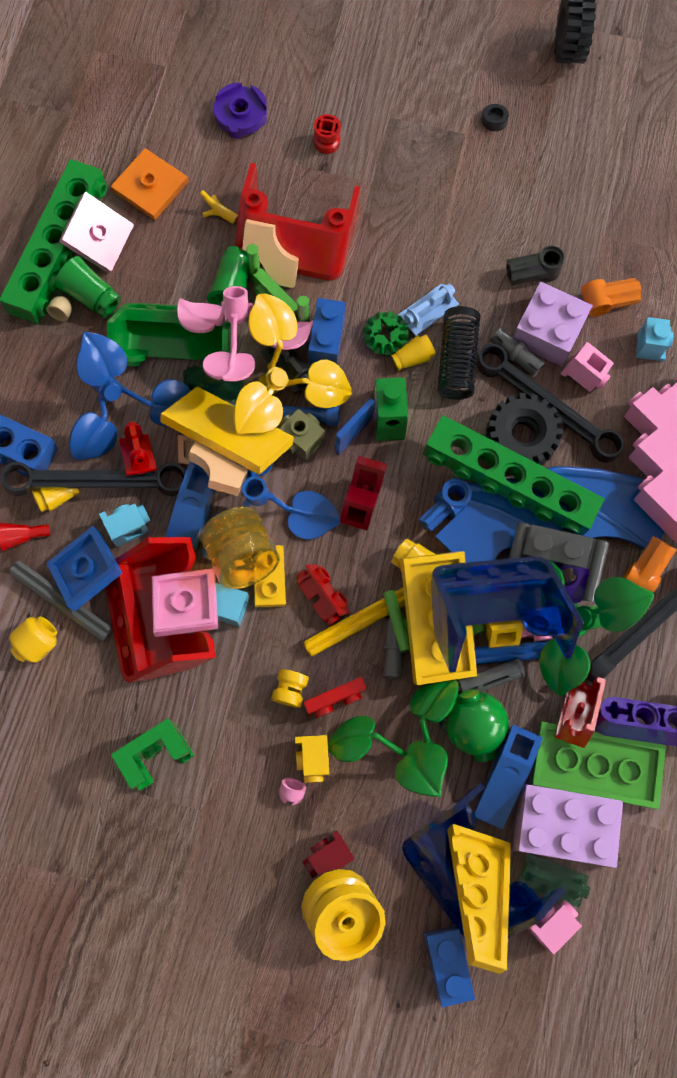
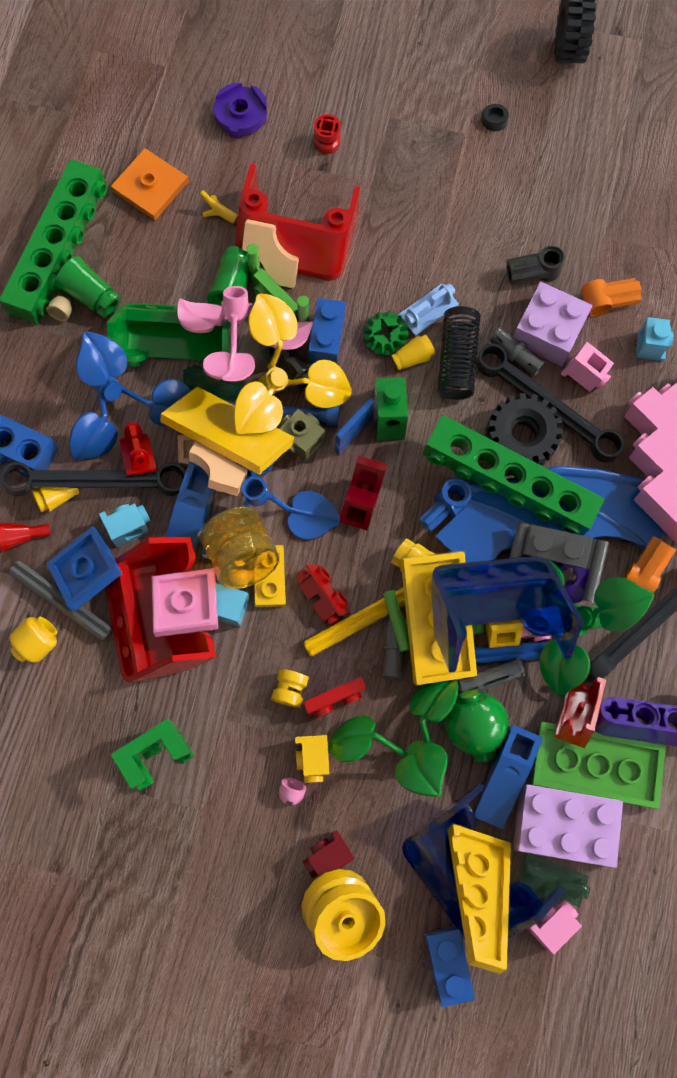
(96, 232): plate -> none

